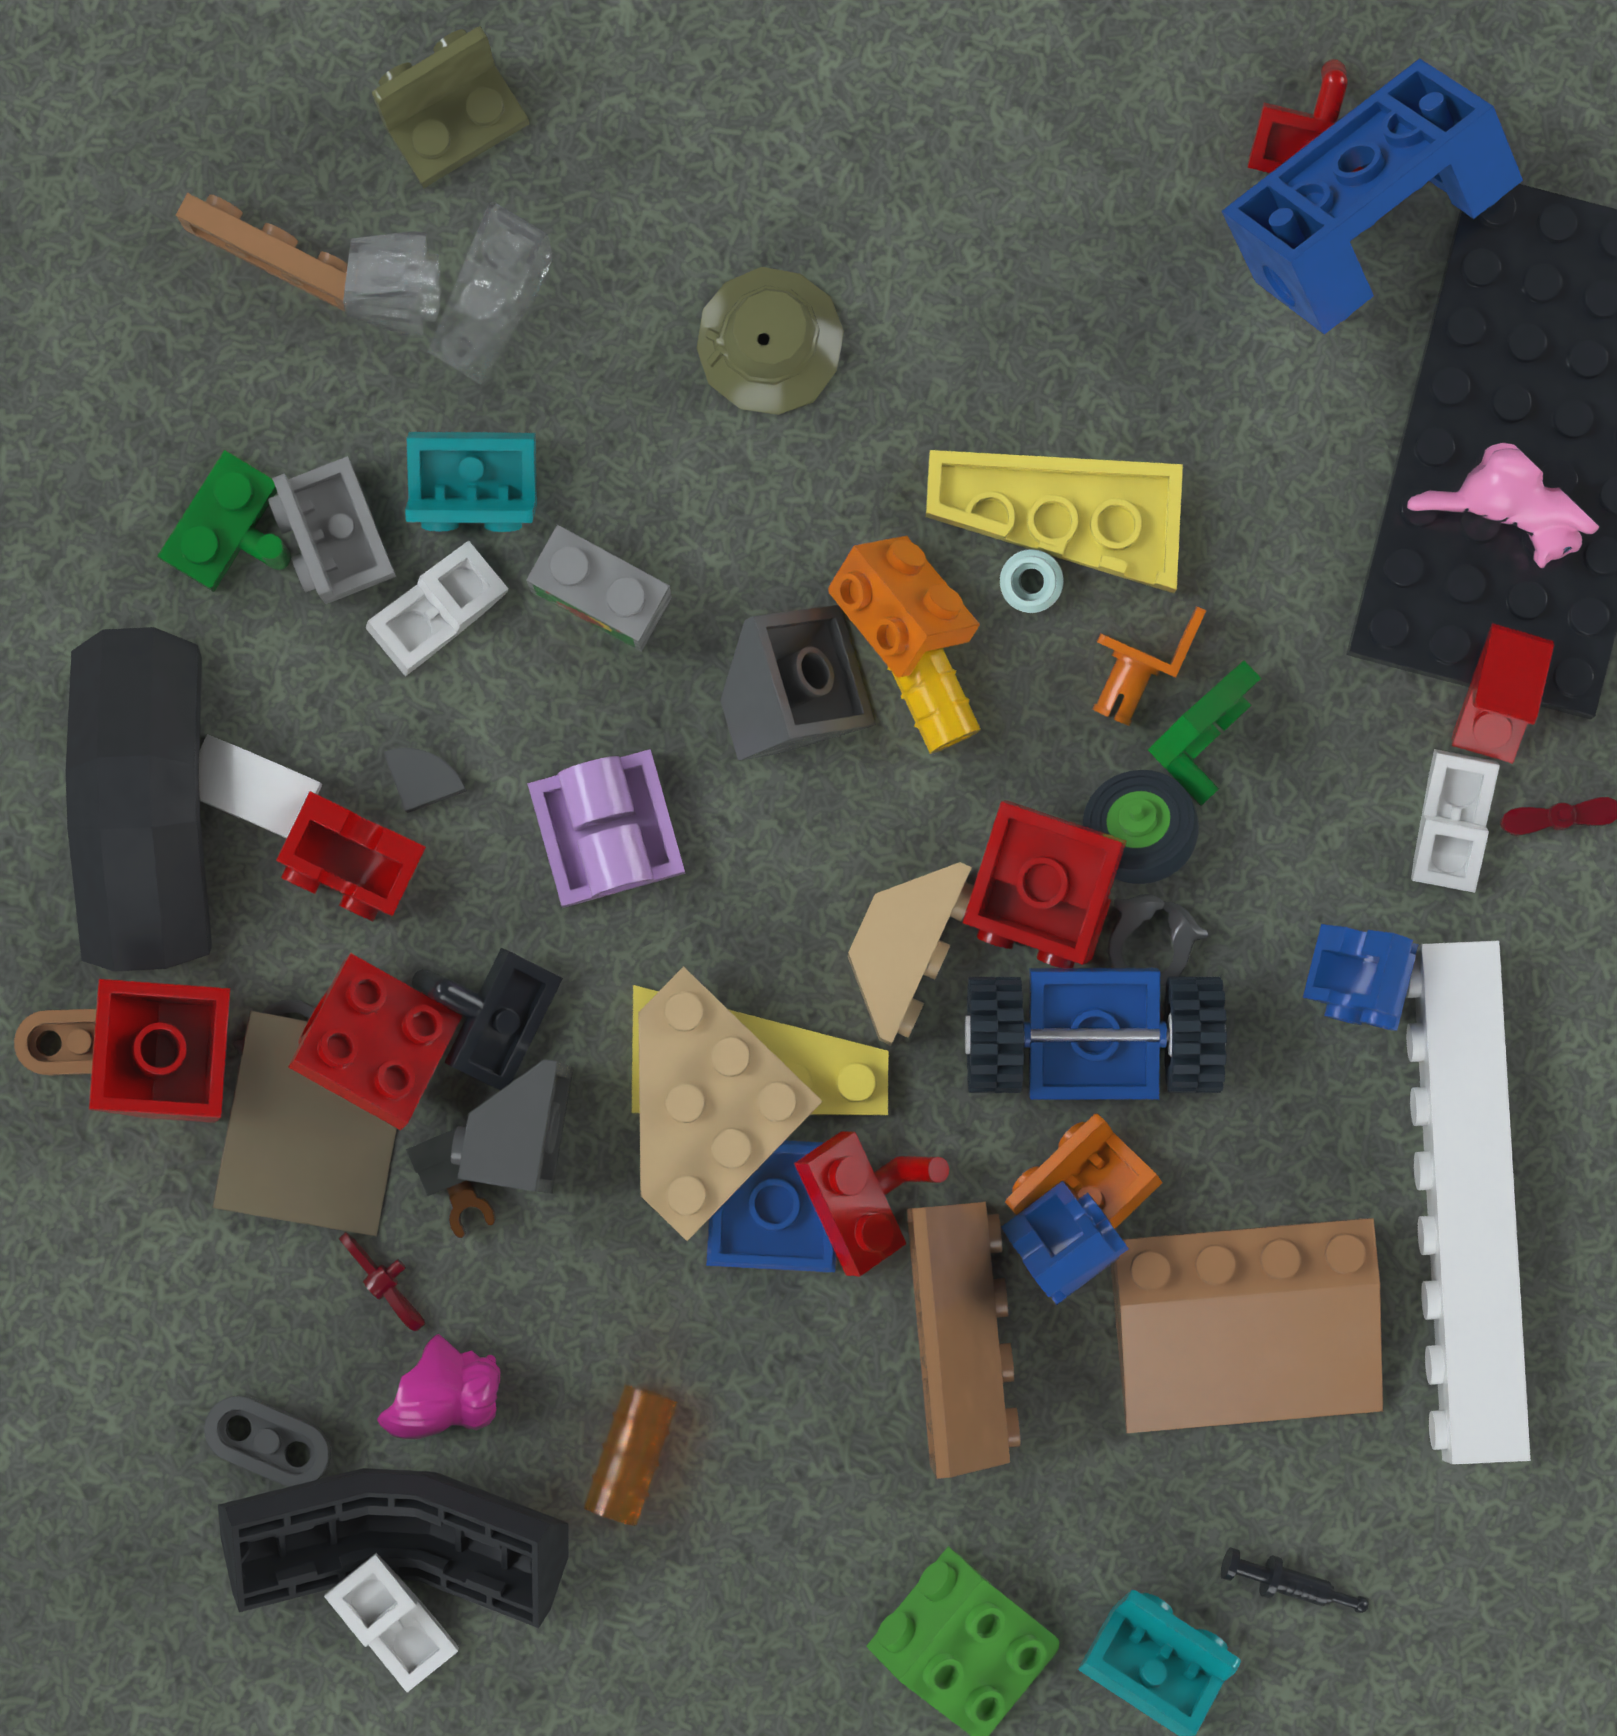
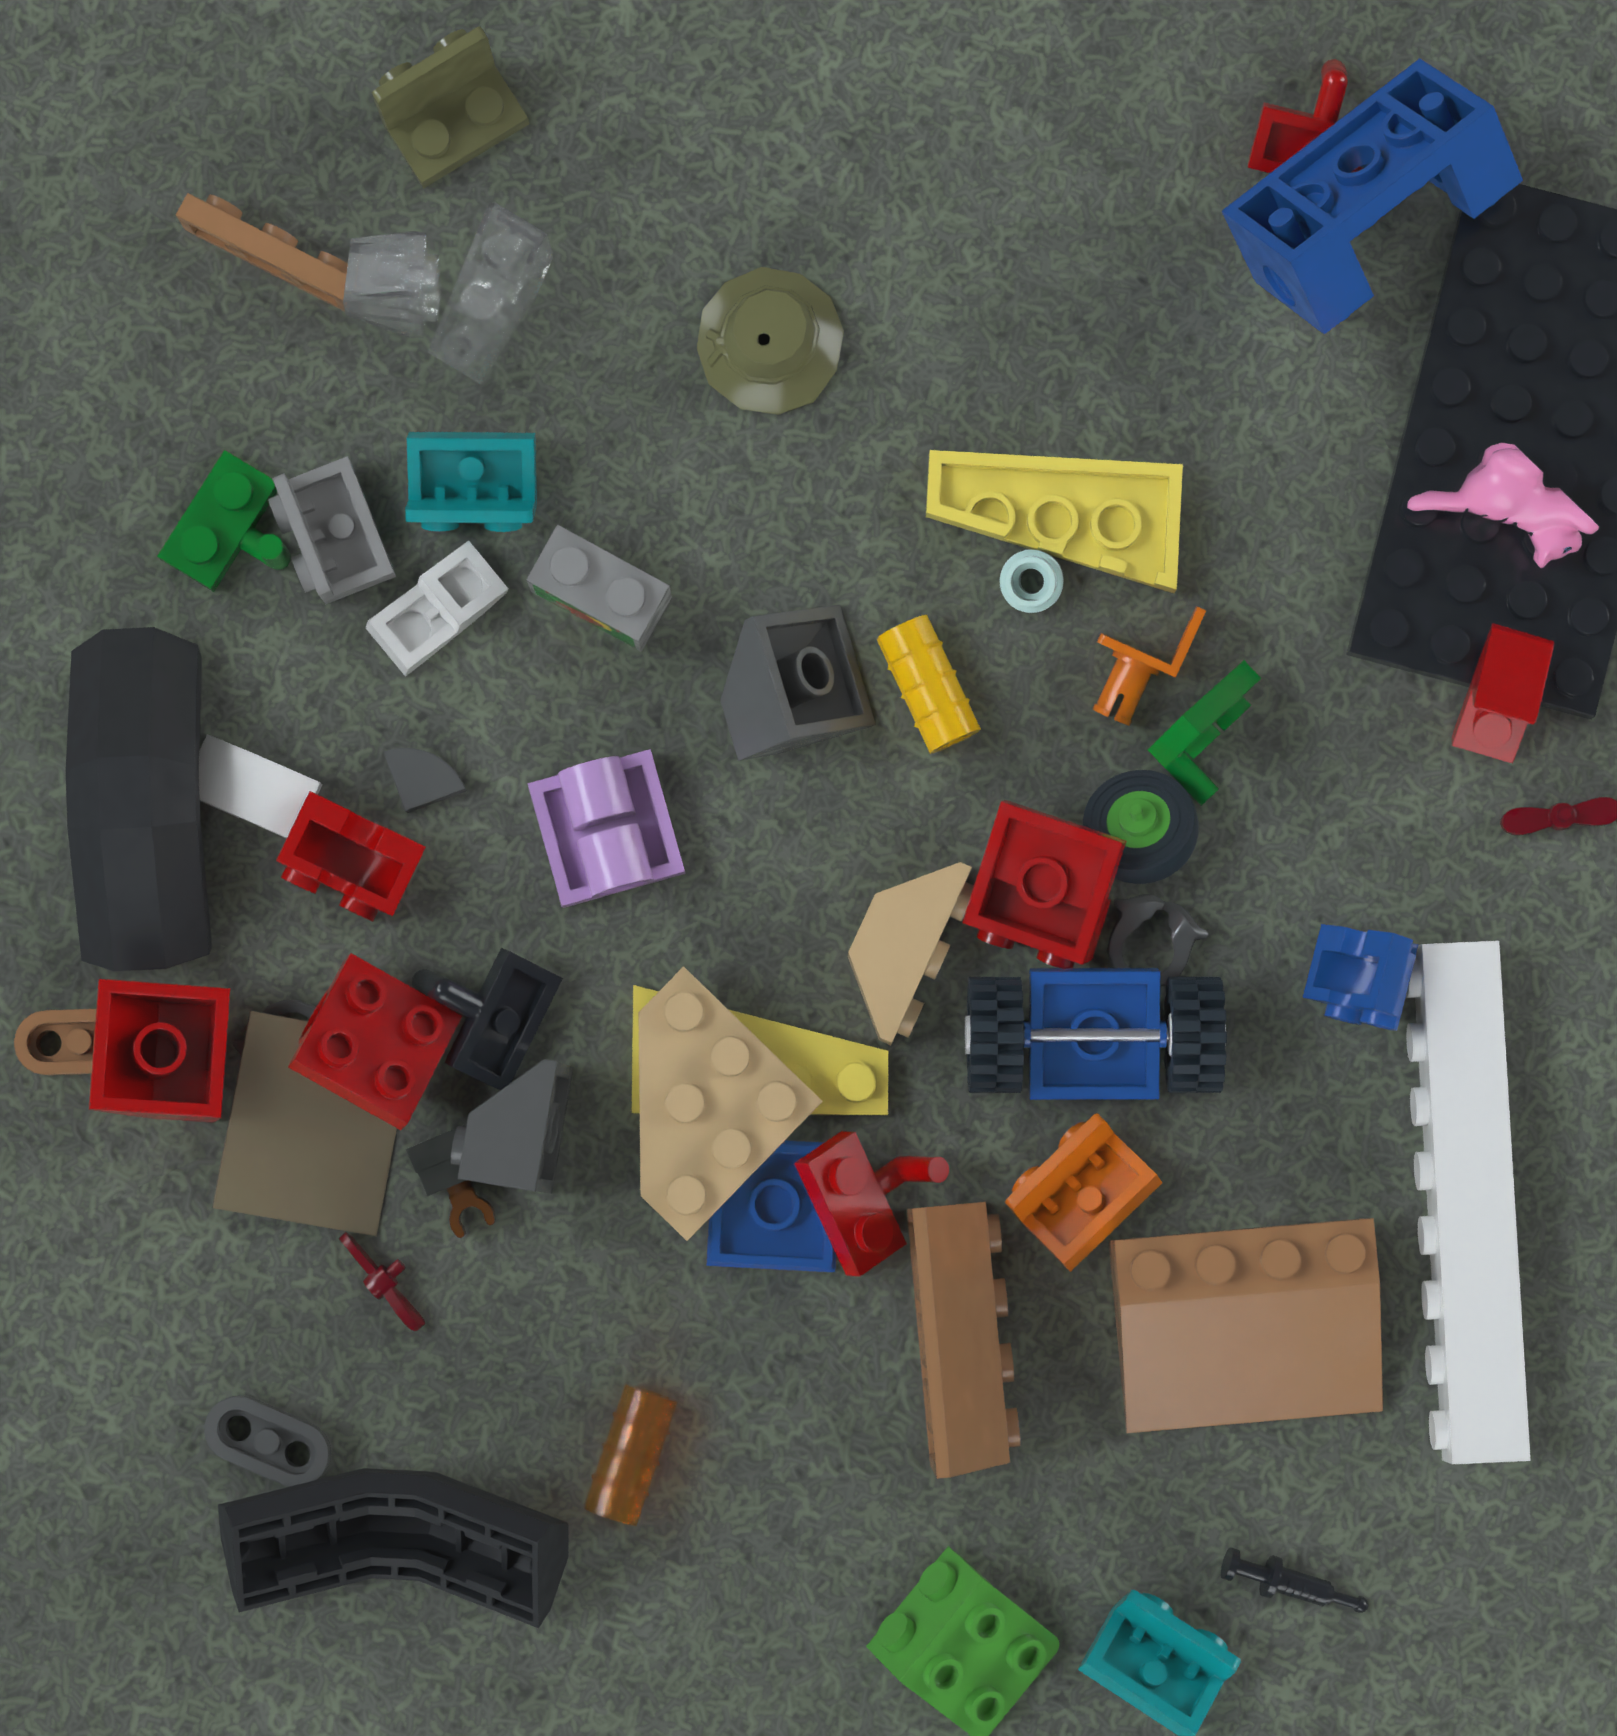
(392, 1622): white slope -> none
(443, 1392): dark pink hair -> none
(900, 602): orange bracket -> none
(1064, 1241): blue cylinder -> none
(1454, 820): white slope -> none

